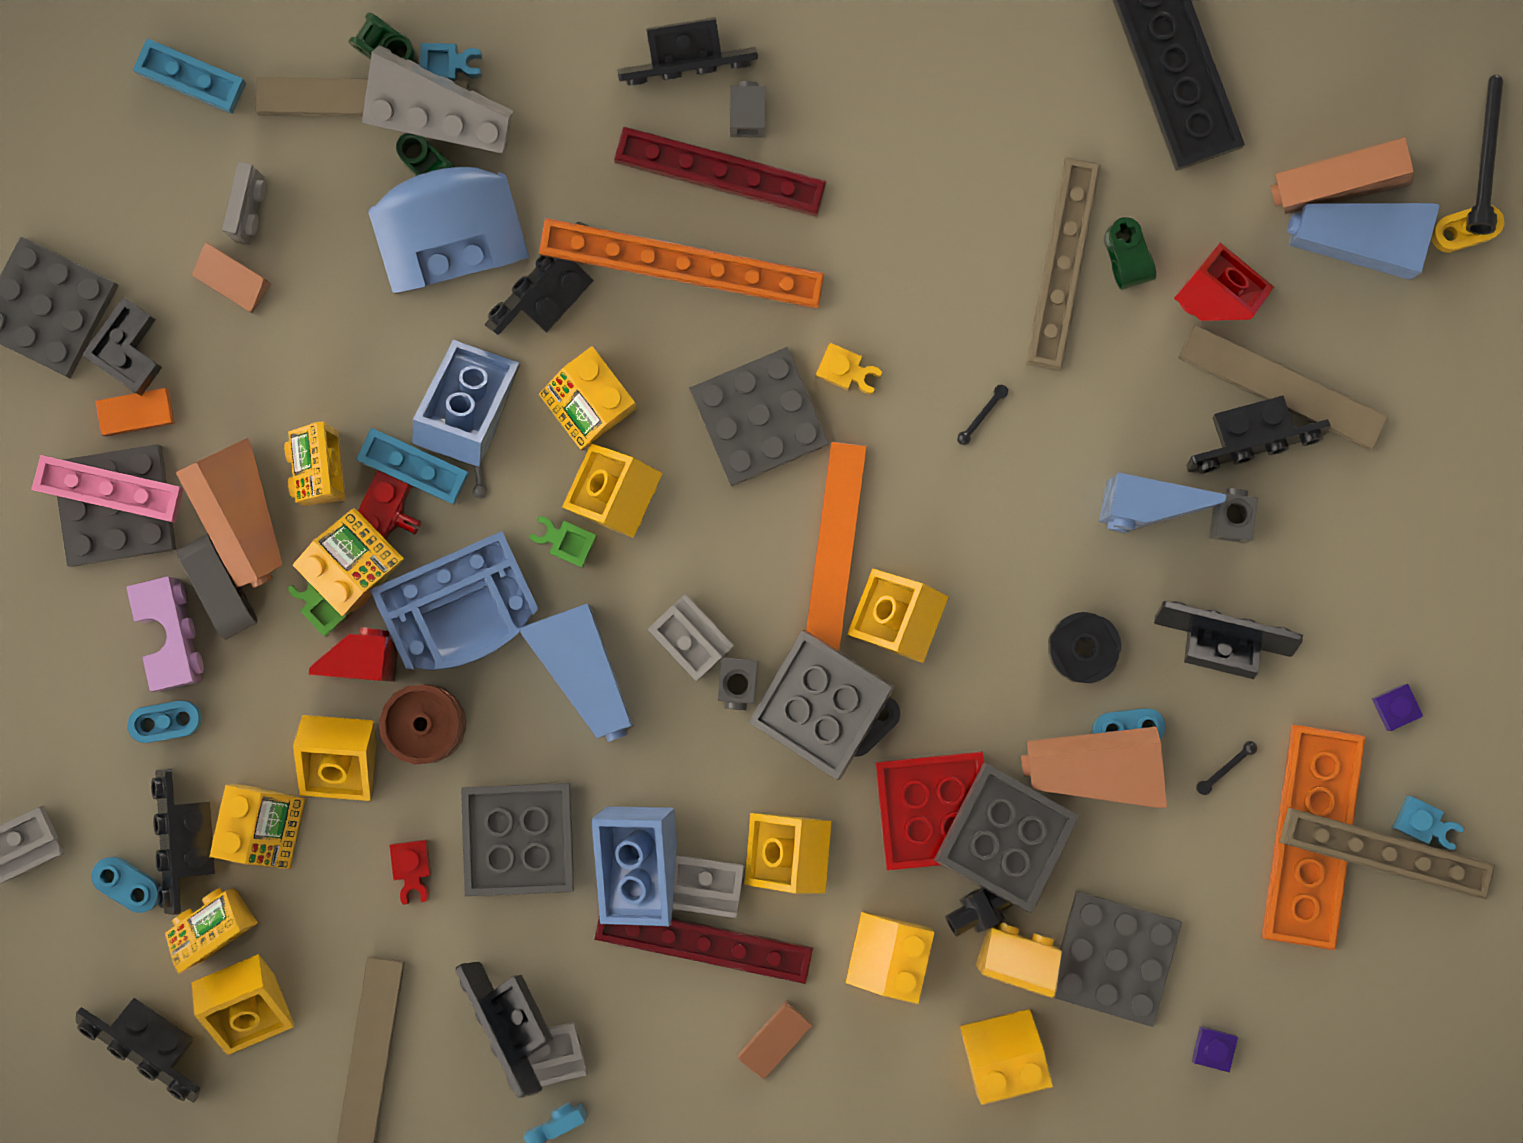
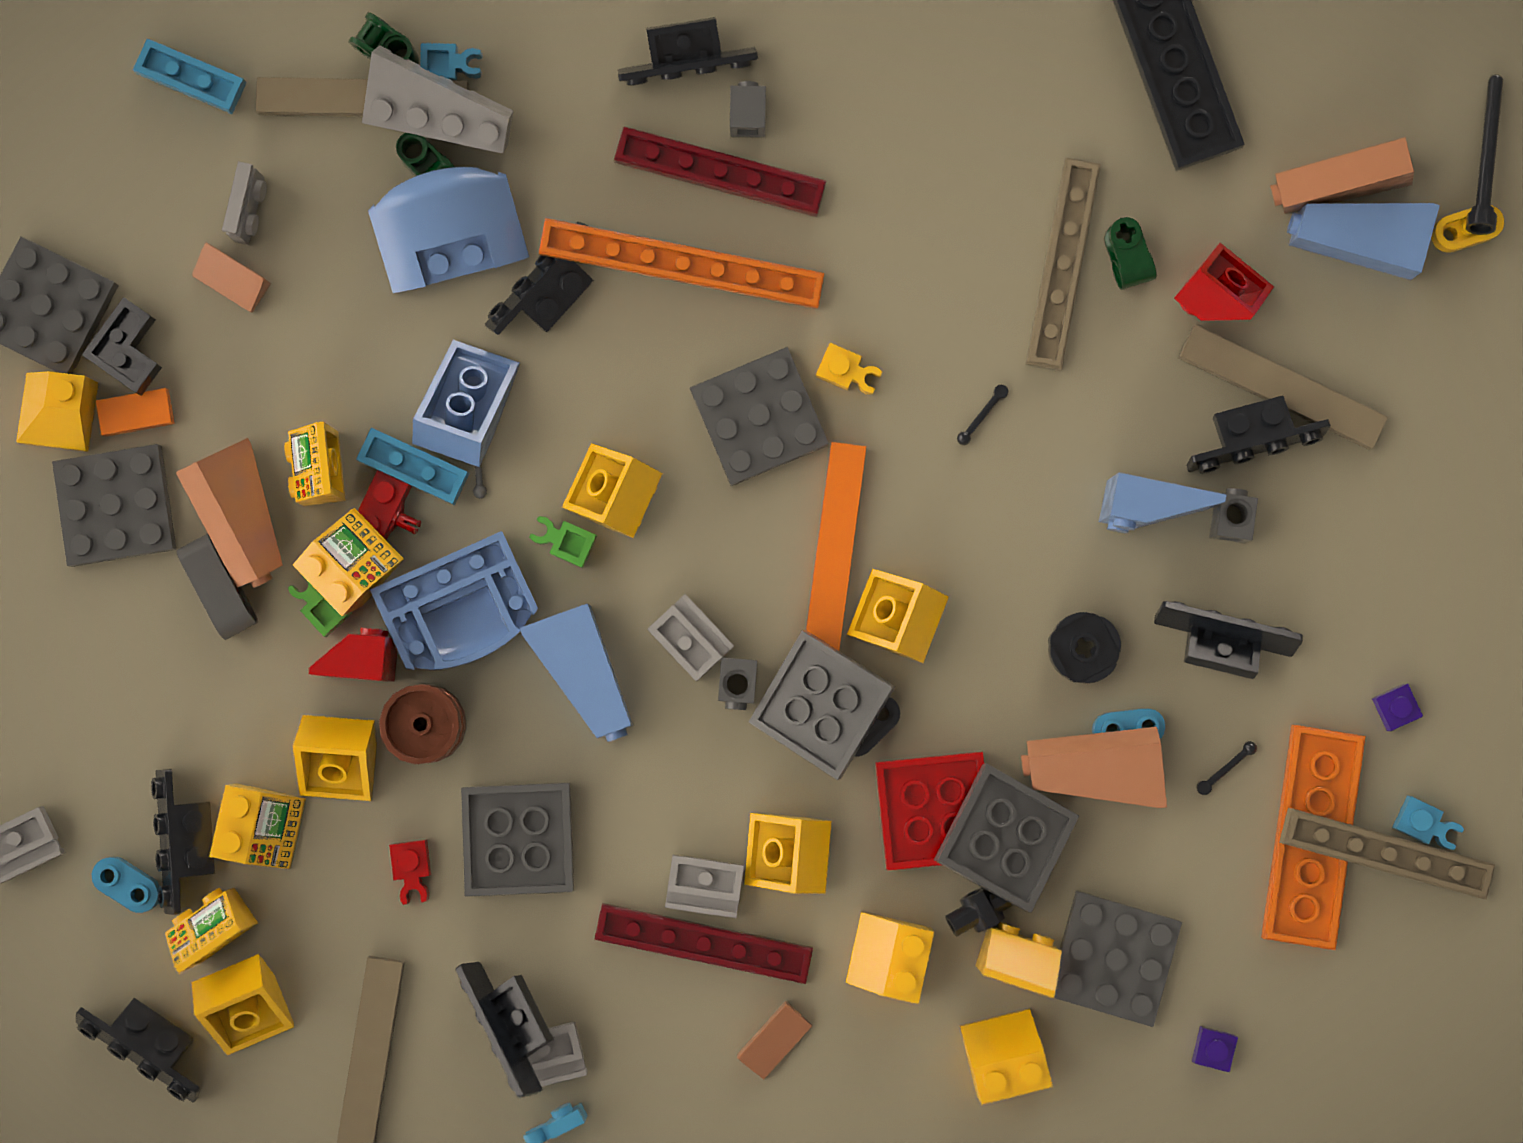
(57, 410): none -> yellow slope
(107, 488): bright pink plate -> none
(166, 721): dark azure plate -> none
(177, 661): lavender arch -> none
(587, 398): yellow slope -> none
(635, 864): medium blue slope -> none

